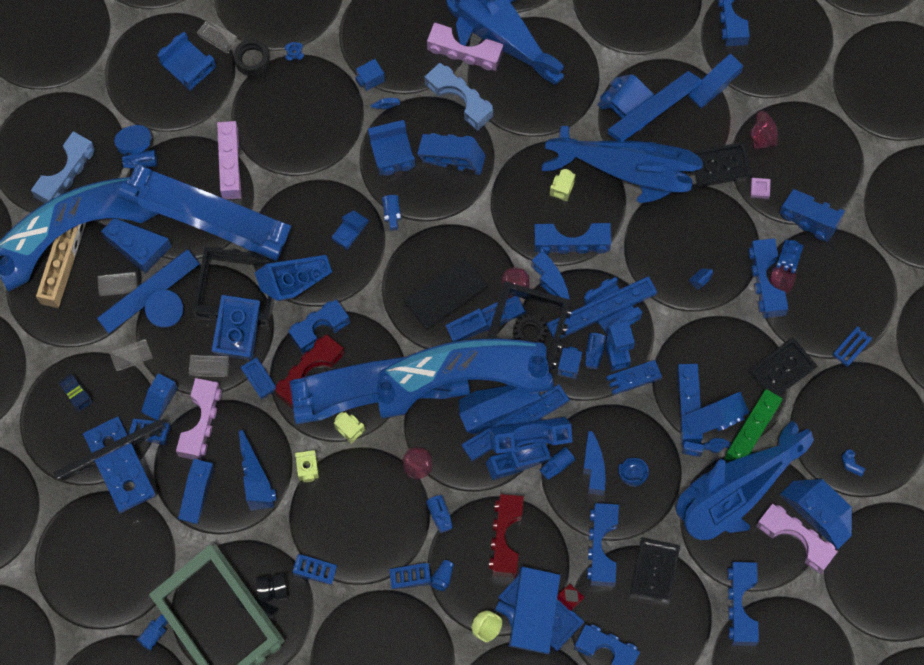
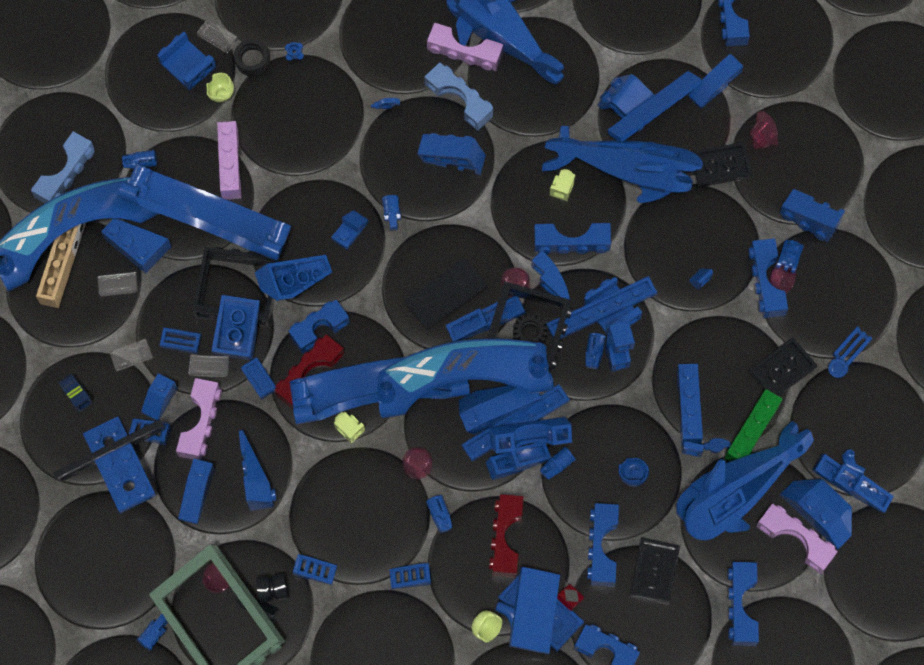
(133, 139): blue tile -> none
(137, 298): blue tile -> none
(164, 308): blue tile -> none
(196, 343): none -> blue tile
(214, 580): none -> clear pink hair
(220, 87): none -> yellowish green hair
(305, 458): yellowish green brick -> none
(369, 75): blue brick -> none
(391, 148): blue panel -> none
(442, 576): blue cone -> none
(569, 362): blue brick -> none
(594, 466): blue slope -> none
(634, 377): blue hinge -> none
(717, 415): blue wedge -> none
(760, 188): lavender tile -> none
(838, 368): none -> blue tile
(853, 484): none -> blue slope

